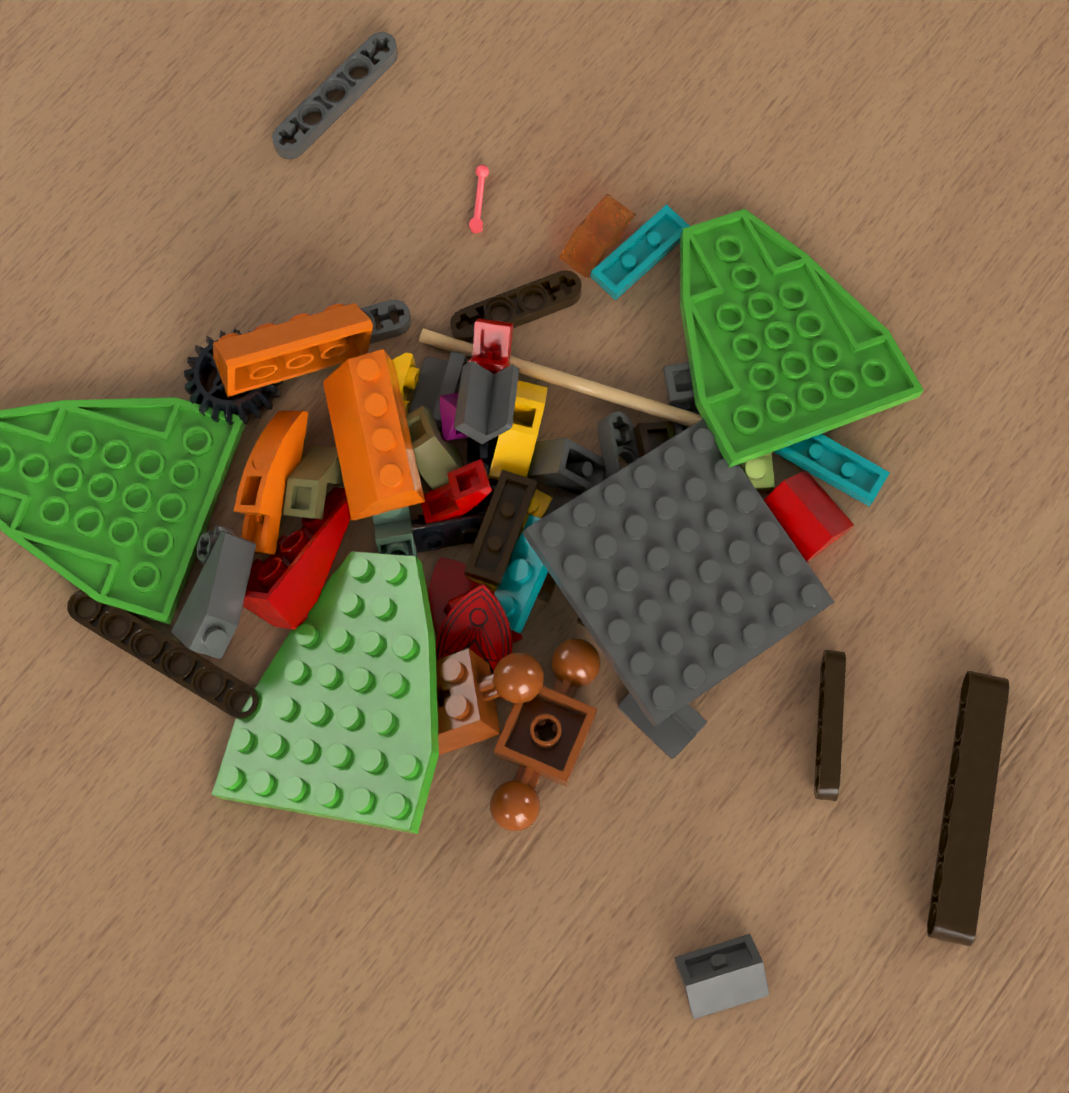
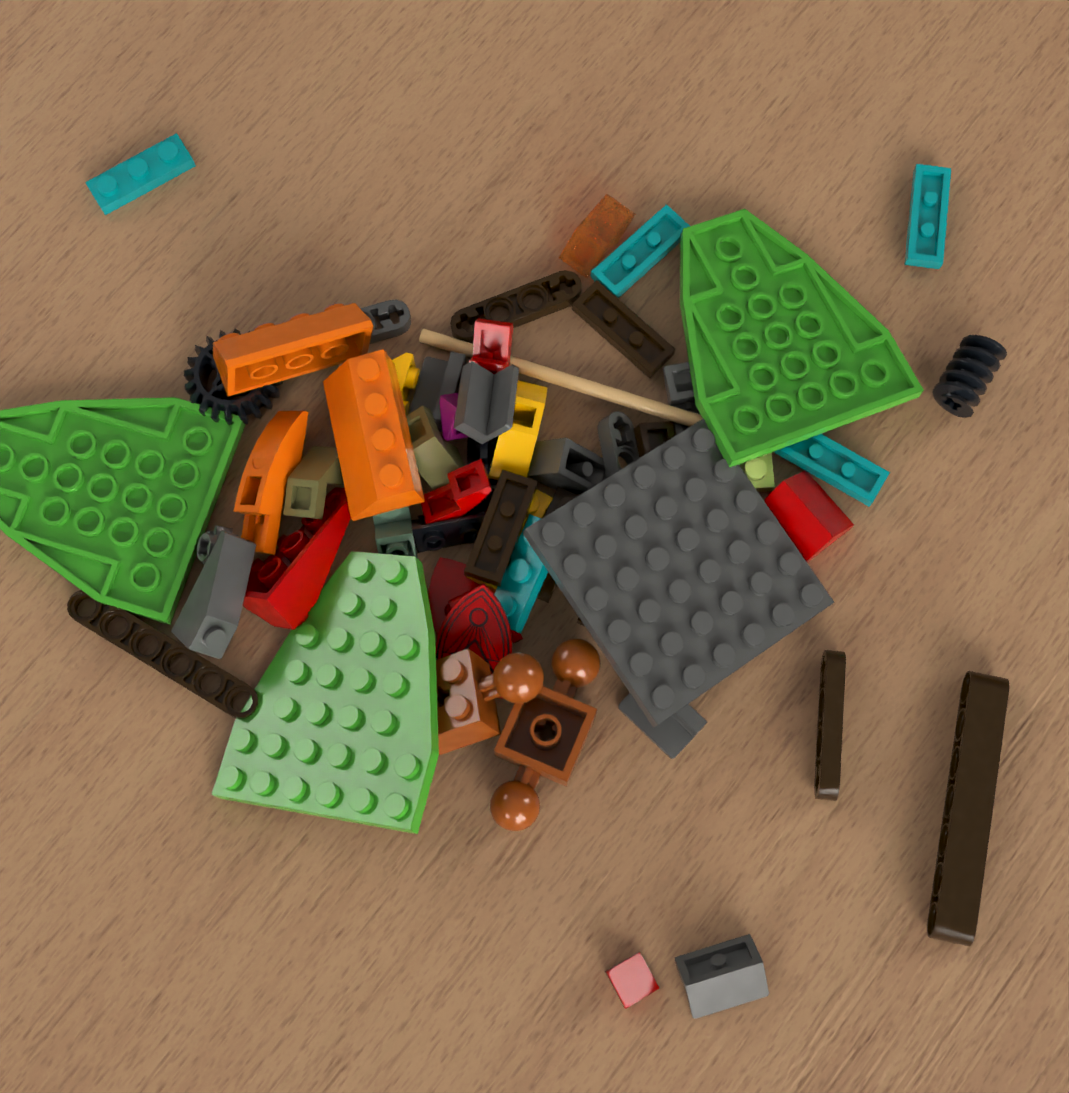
(140, 174): none -> teal plate
(332, 110): dark grey beam -> none
(476, 223): coral hinge -> none
(623, 329): none -> dark brown plate
(632, 980): none -> slope
(928, 216): none -> teal plate
(968, 374): none -> black piece

